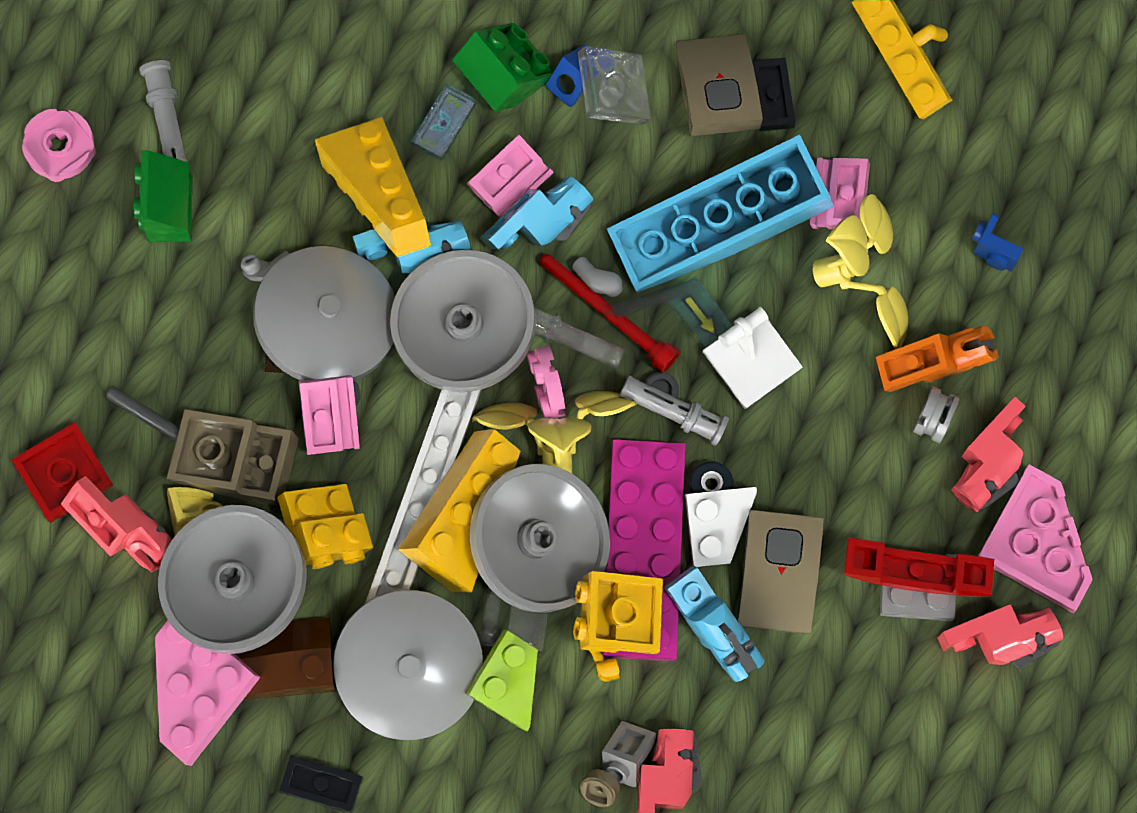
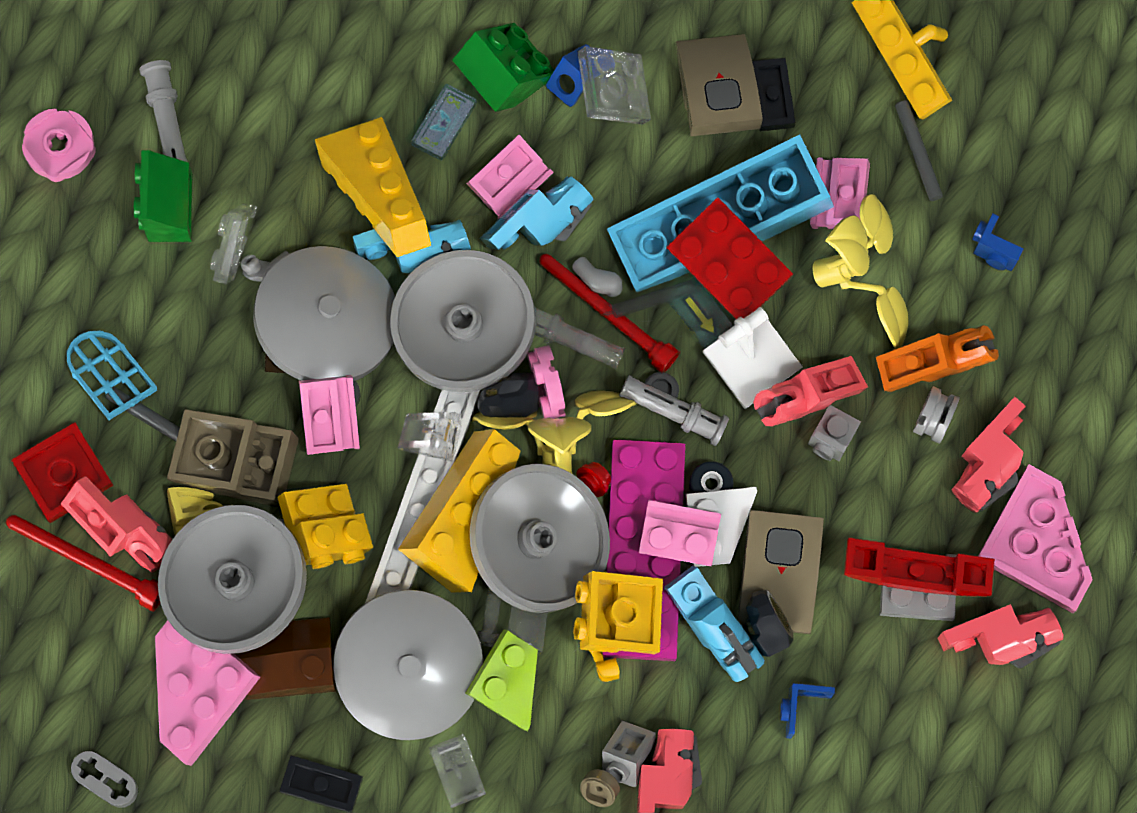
(99, 786): none -> light grey beam
(106, 385): none -> medium azure window
(144, 591): none -> red piece
(232, 228): none -> clear wing
(431, 434): none -> clear slope
(457, 770): none -> clear slope
(510, 397): none -> black rock
(595, 477): none -> red plate
(680, 533): none -> bright pink plate
(729, 260): none -> red plate
(767, 624): none -> black rock
(789, 705): none -> blue bracket
(809, 391): none -> coral plate
(833, 434): none -> light grey bracket
(918, 150): none -> dark grey bar

